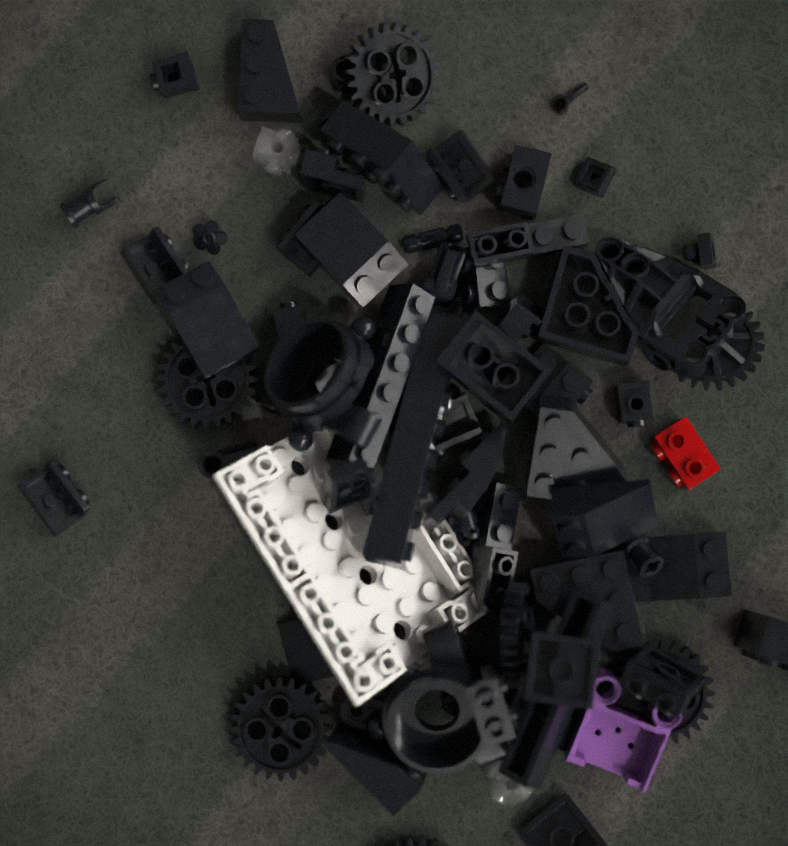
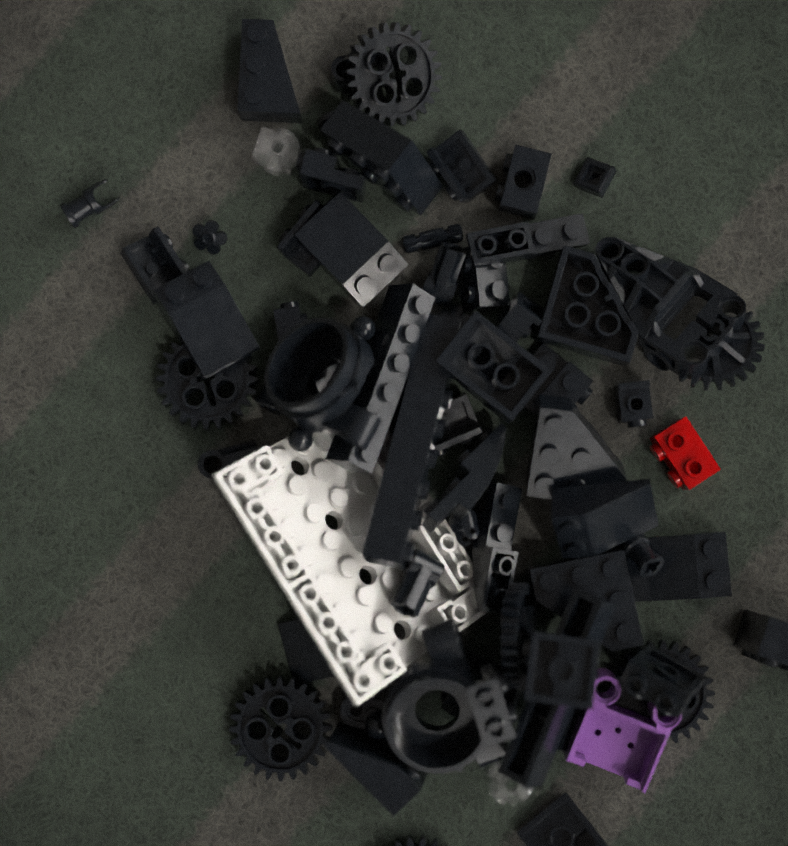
(55, 497): black bracket -> none
(176, 65): black brick -> none
(351, 484): black bracket -> none
(418, 579): none -> black piece
(569, 98): black hand -> none
(703, 251): black tile -> none

